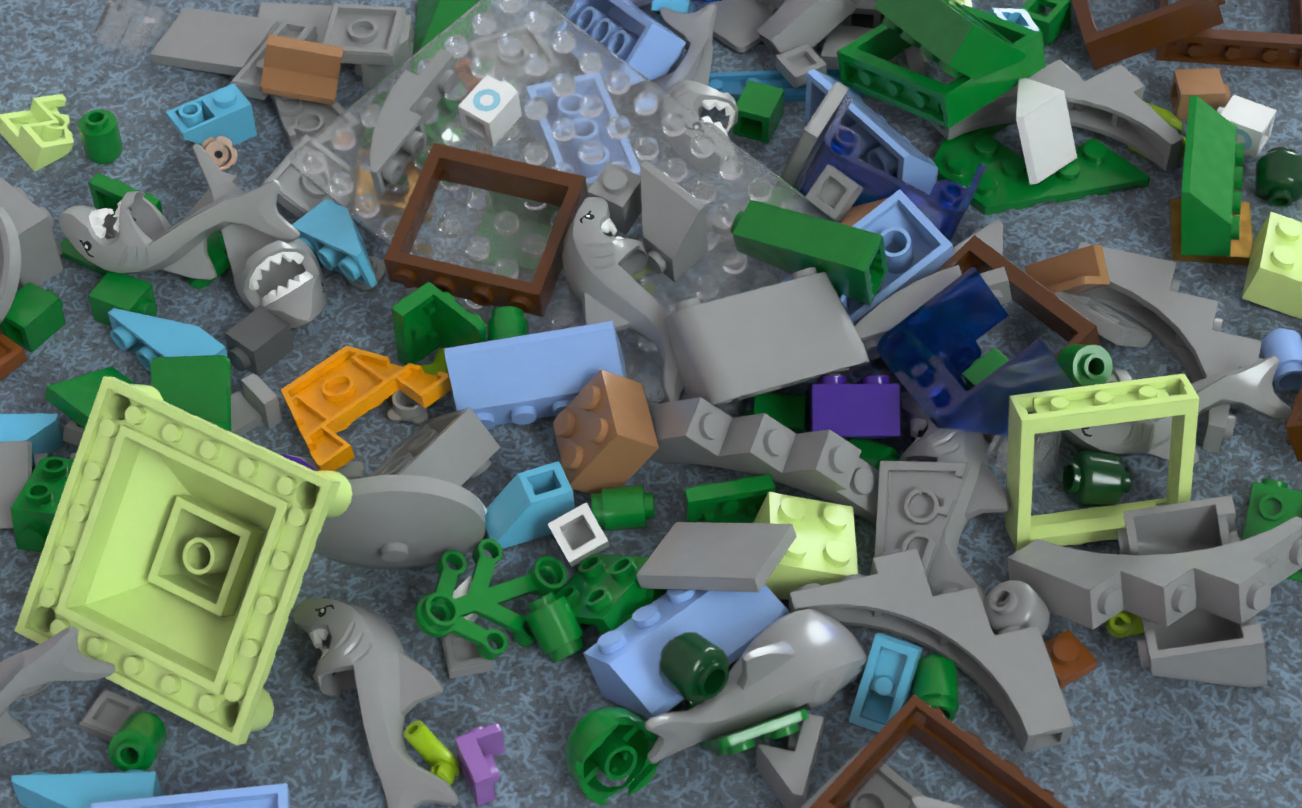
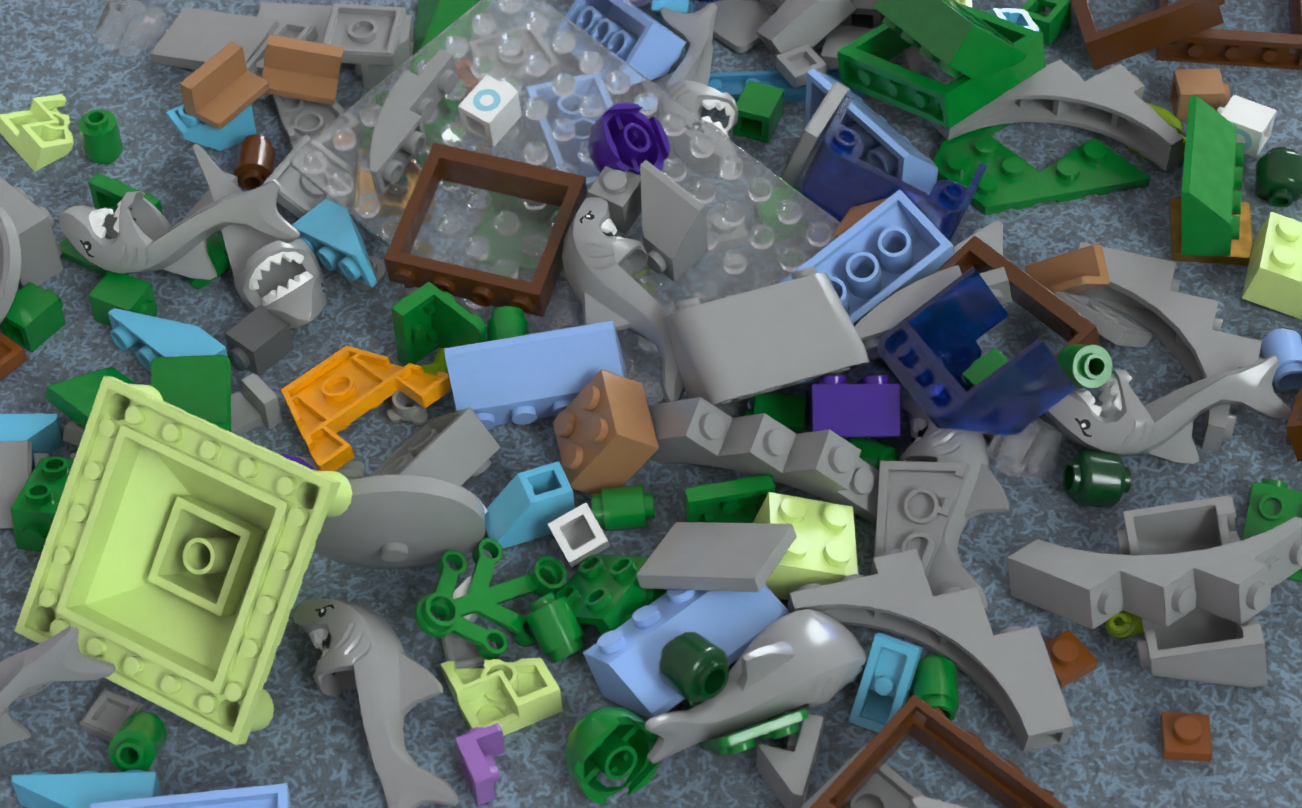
(221, 87): none -> medium nougat panel
(224, 145): medium nougat plate -> none
(254, 161): none -> reddish brown brick
(432, 751): lime arm -> none
(504, 693): none -> yellowish green slope
(626, 139): none -> dark purple cylinder
(798, 241): green slope -> none
(834, 193): light grey plate -> none
(1015, 605): light grey head -> none
(1043, 129): white slope -> none
(1088, 408): yellowish green window -> none
(1186, 736): none -> dark orange plate

